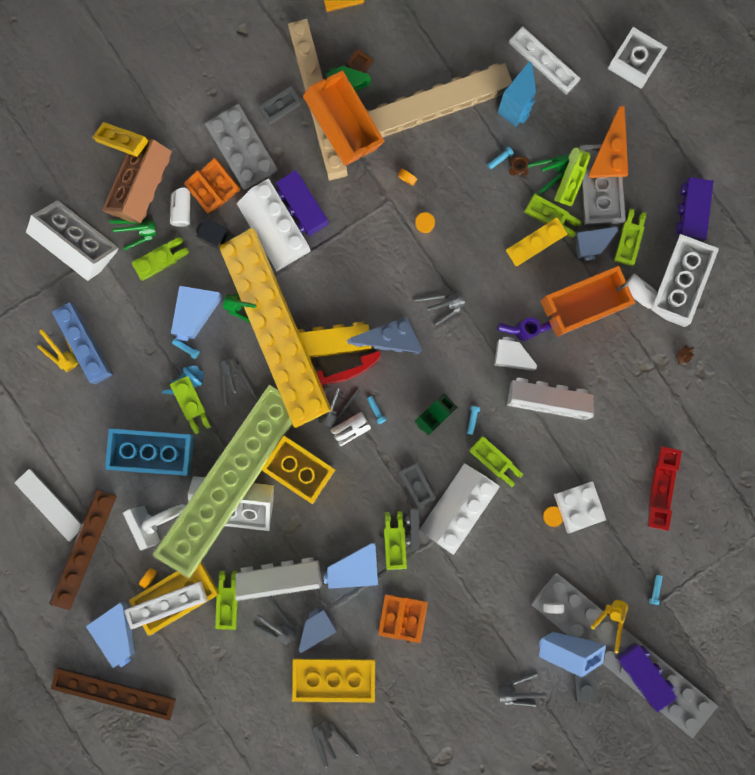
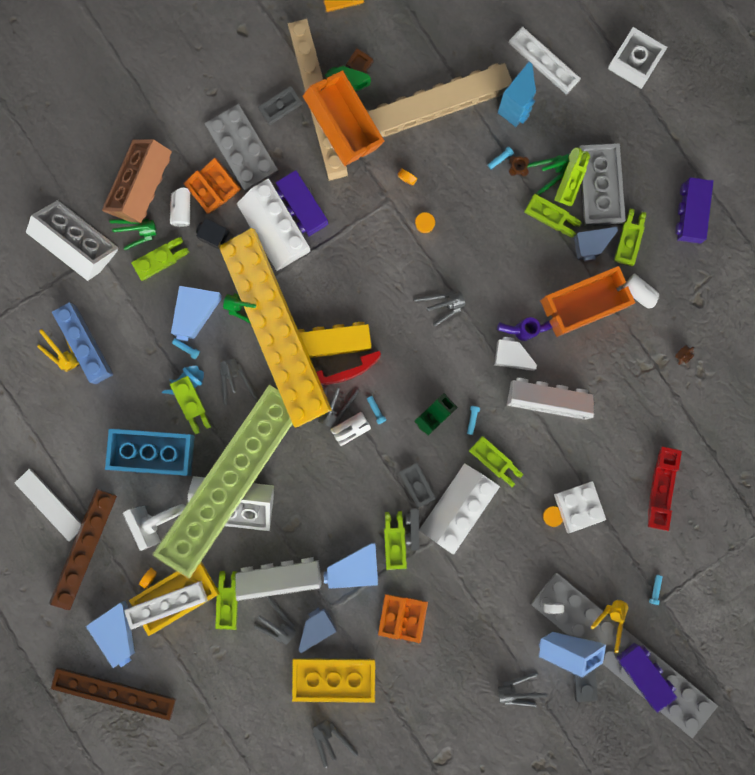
(120, 139): yellow plate -> none
(298, 469): yellow brick -> none
(391, 336): sand blue wing -> none
(536, 242): yellow plate -> none
(612, 156): orange wing -> none
(684, 280): white slope -> none

